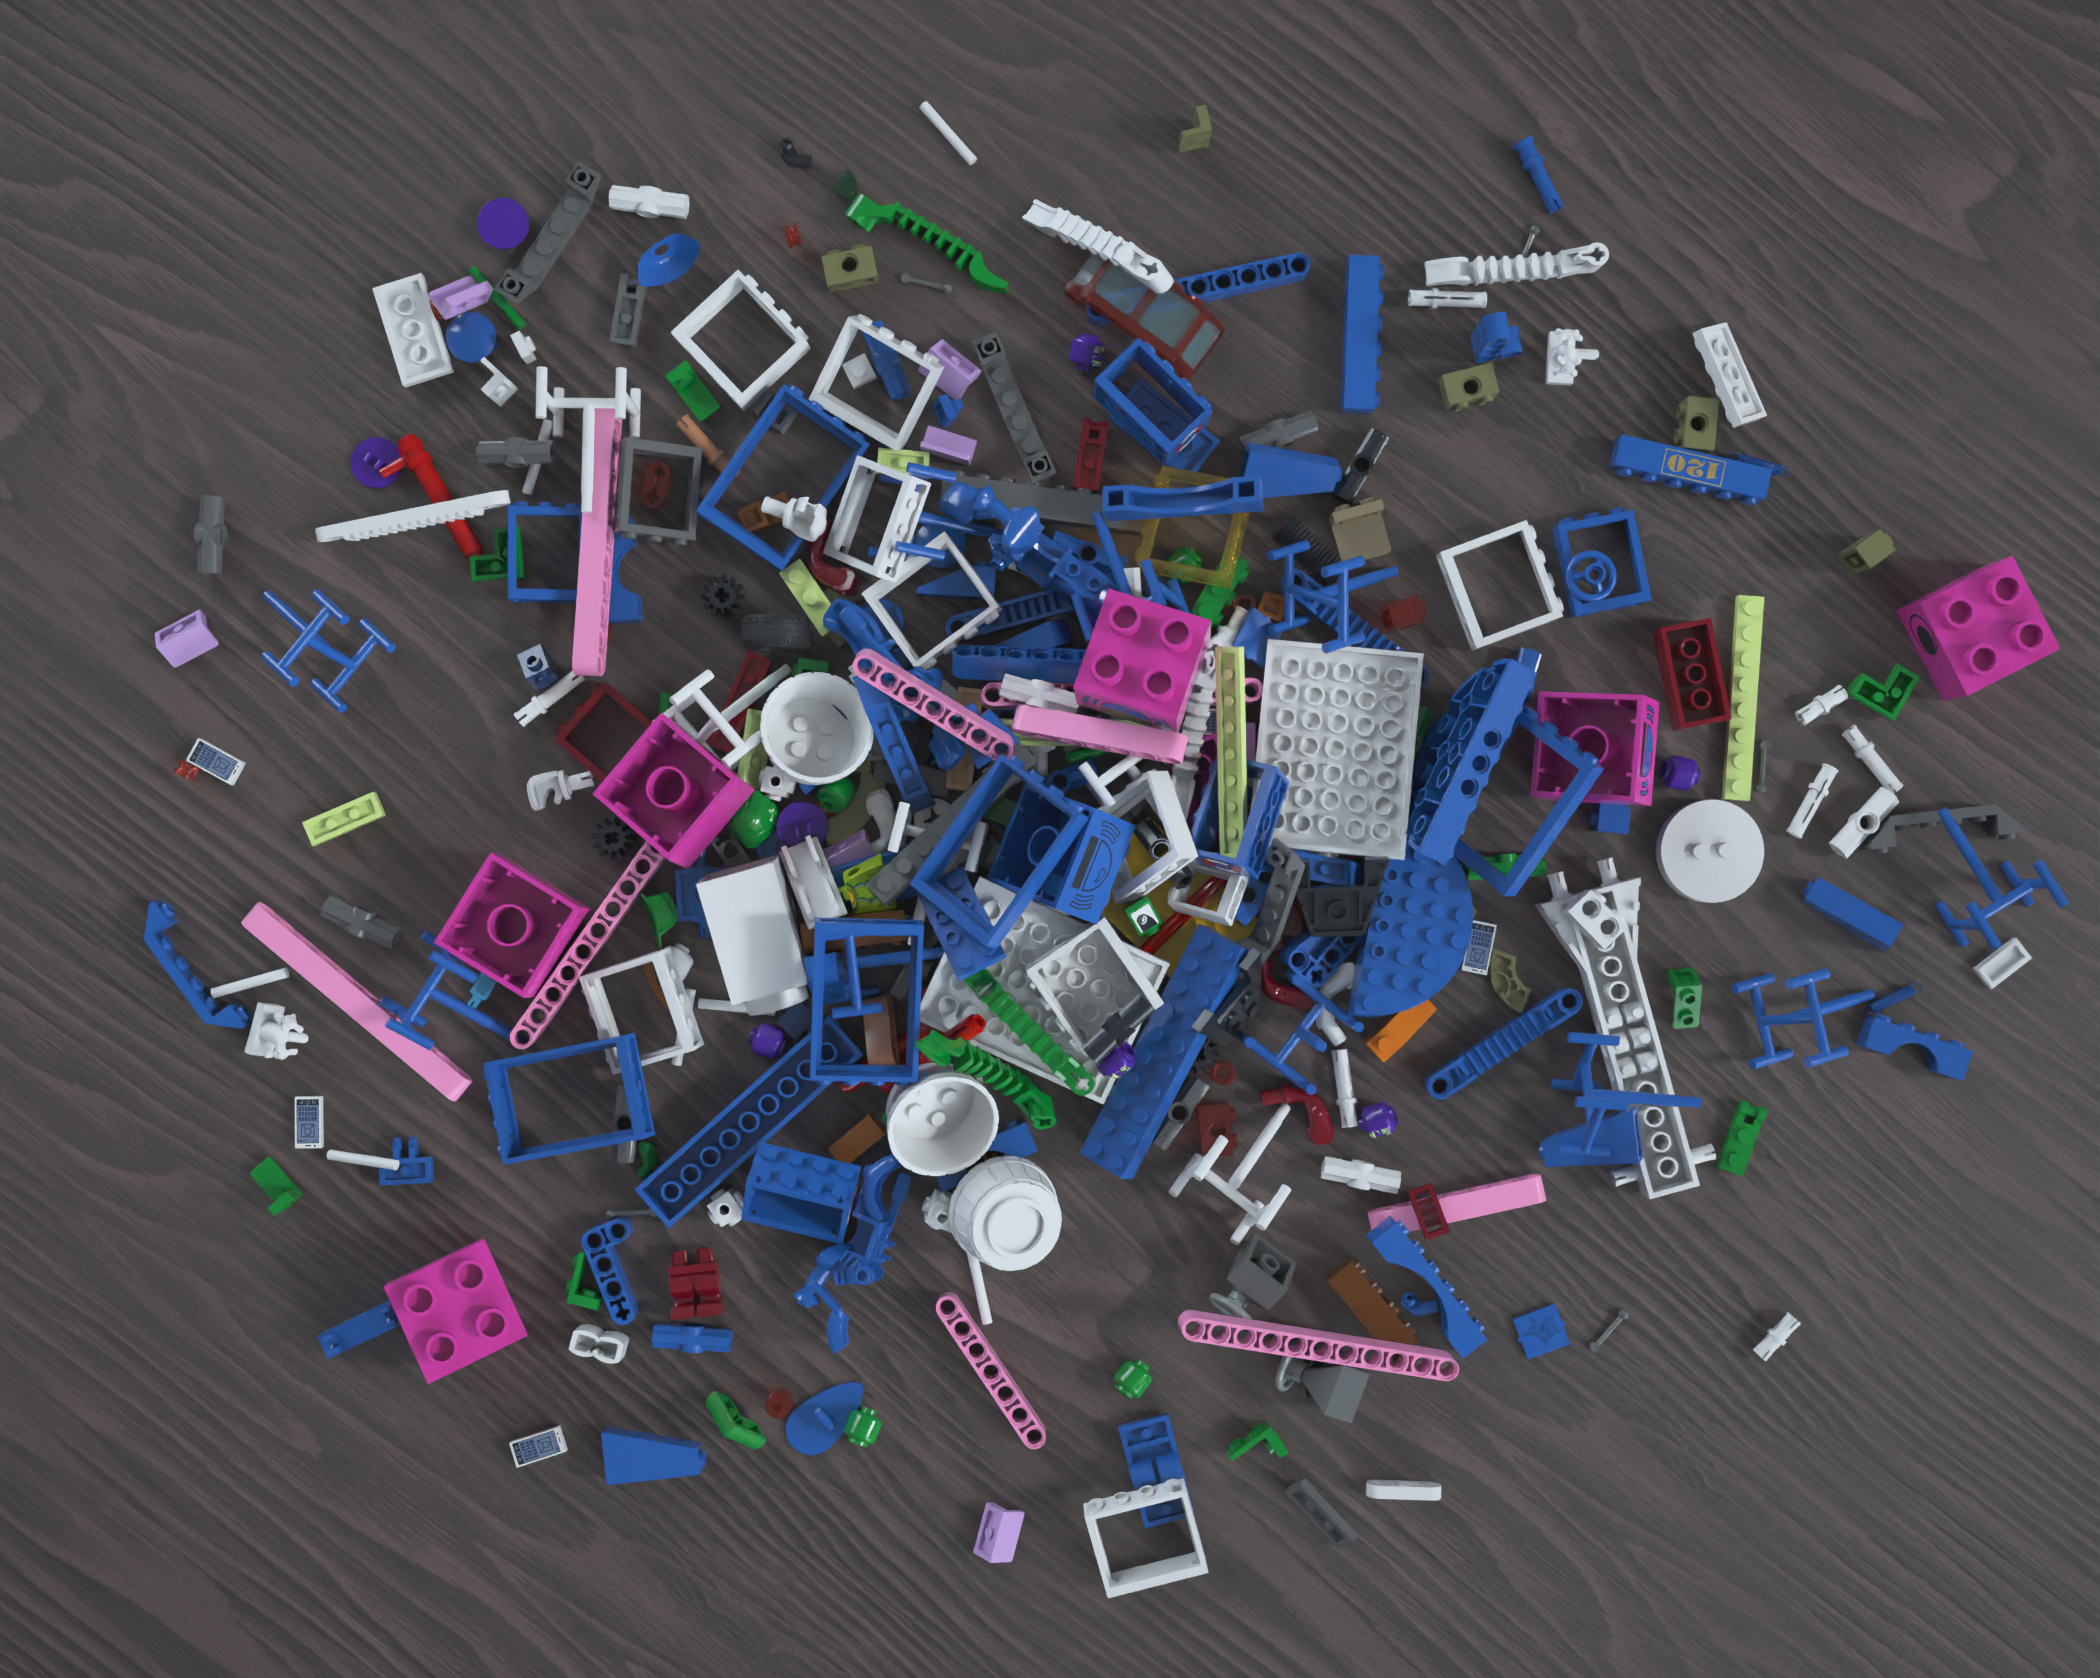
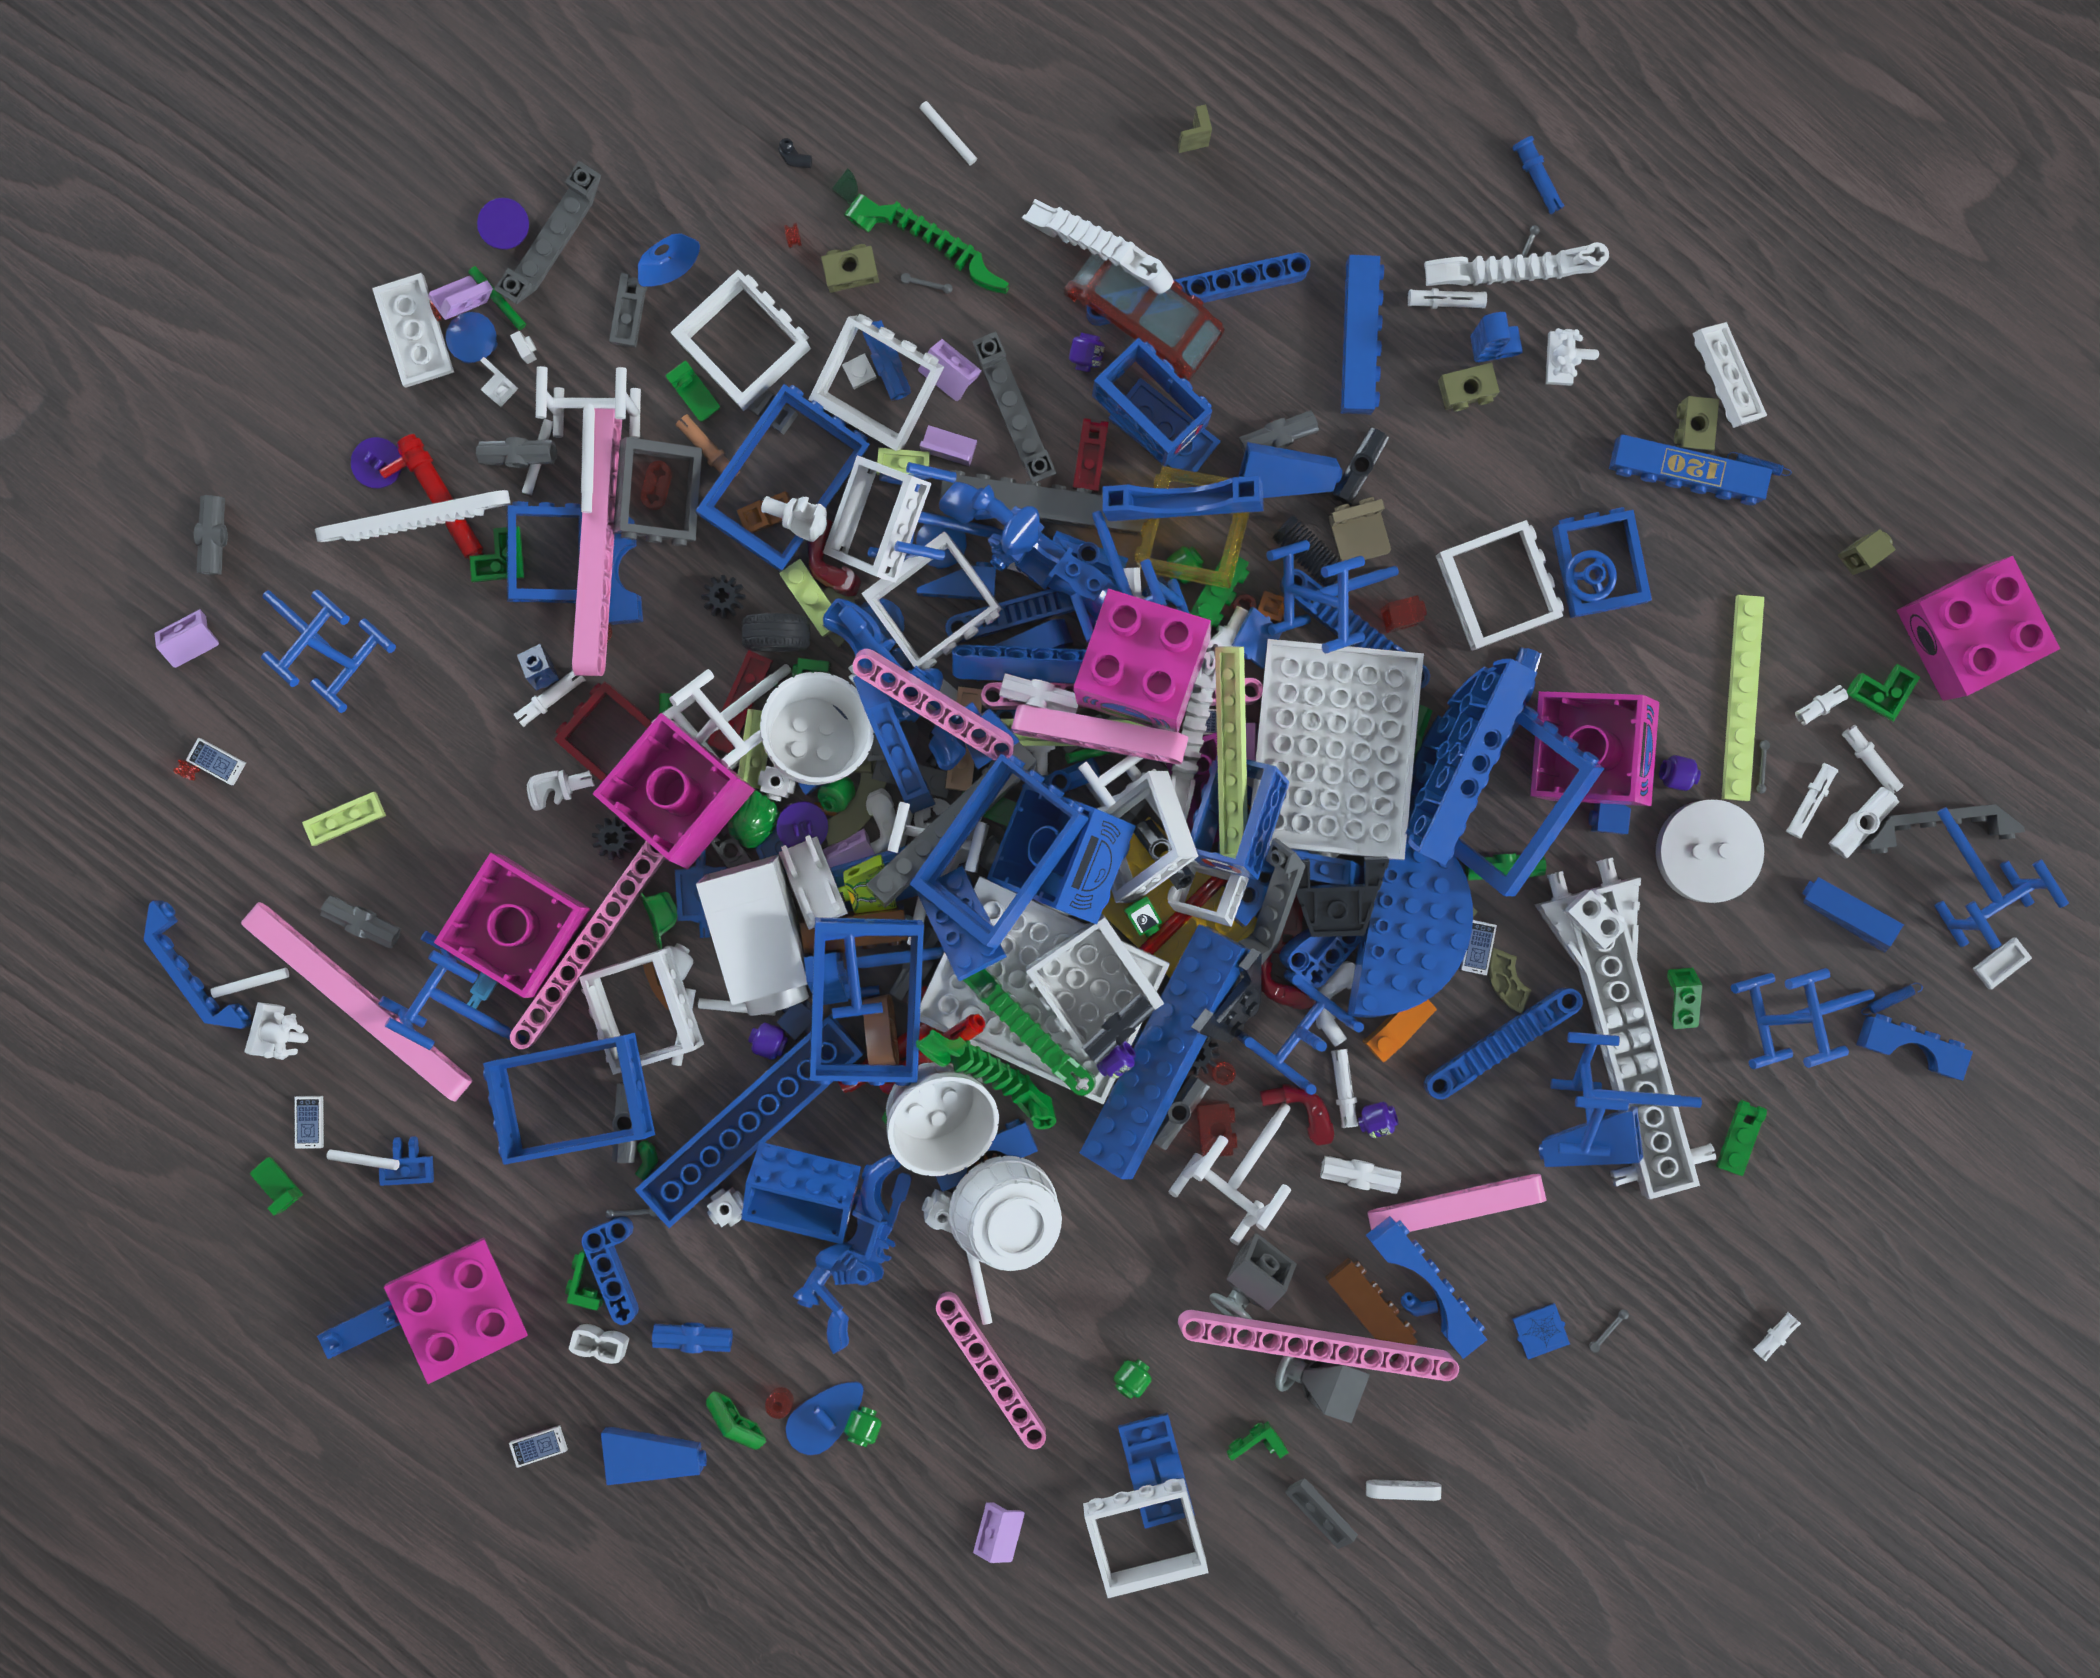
(649, 201): white piece -> none
(693, 1278): dark red hips -> none
(857, 1140): dark orange slope -> none
(947, 410): blue tile -> none
(1444, 1230): dark red slope -> none
(1691, 674): dark red brick -> none

